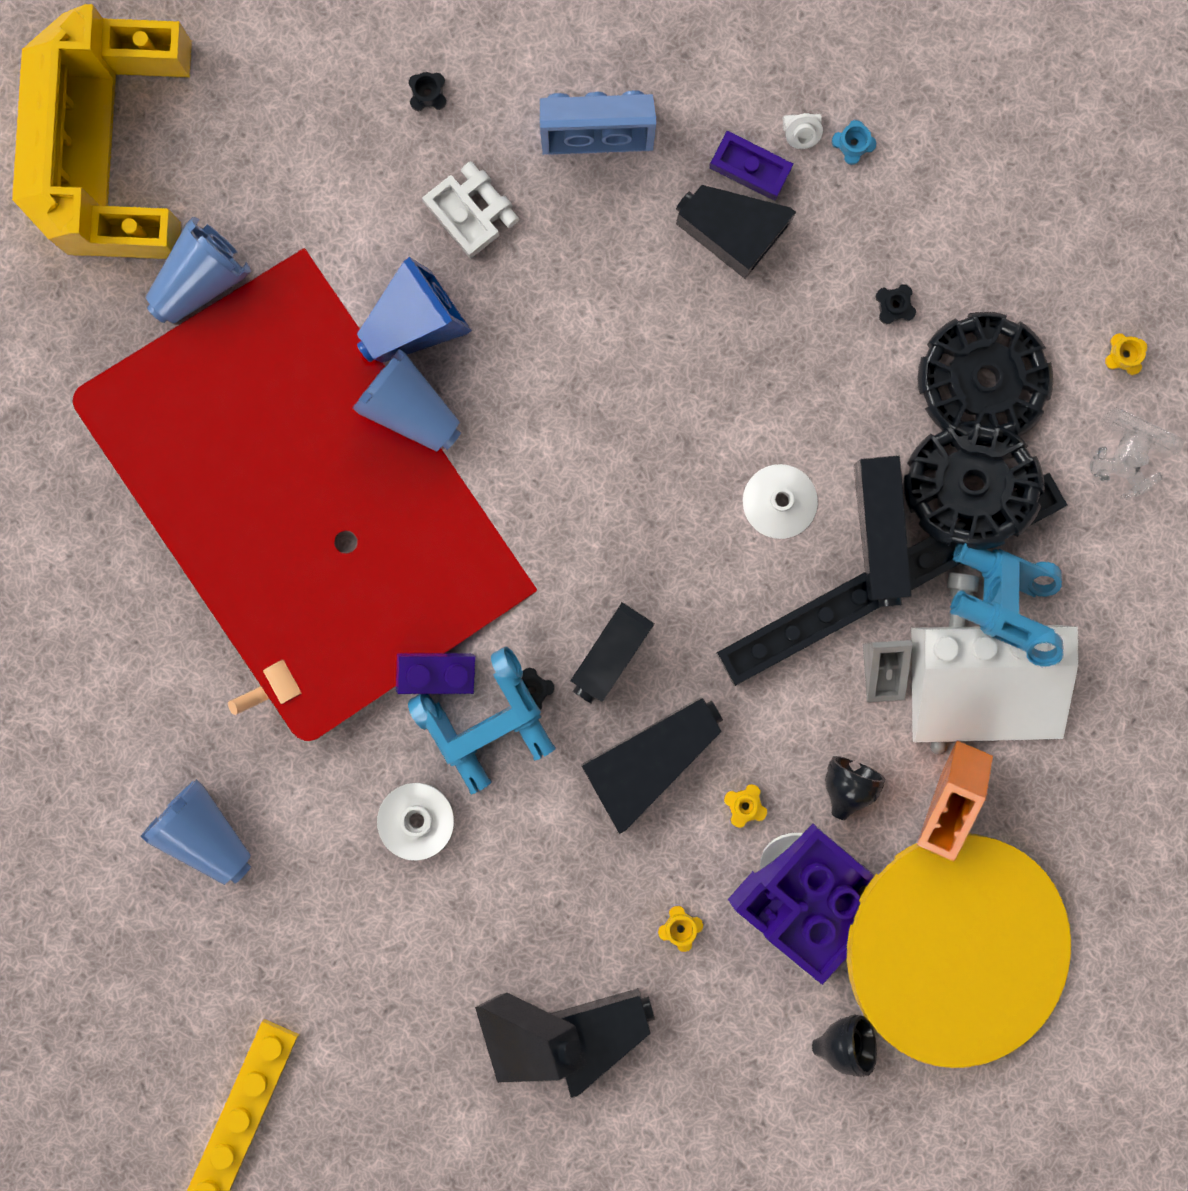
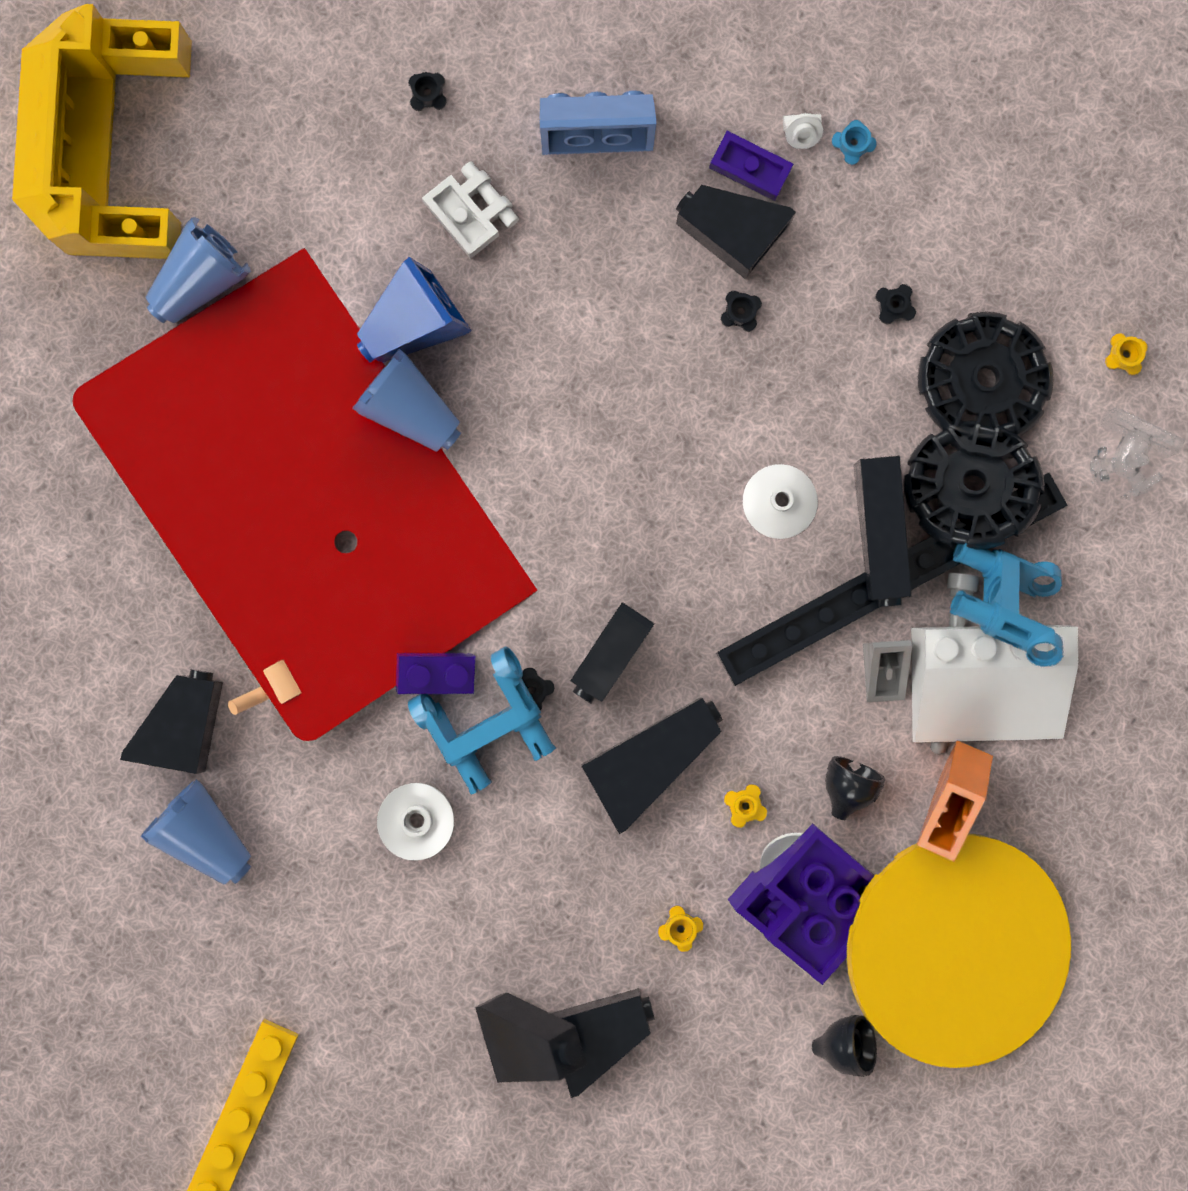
(179, 725): none -> black slope
(741, 300): none -> black plate

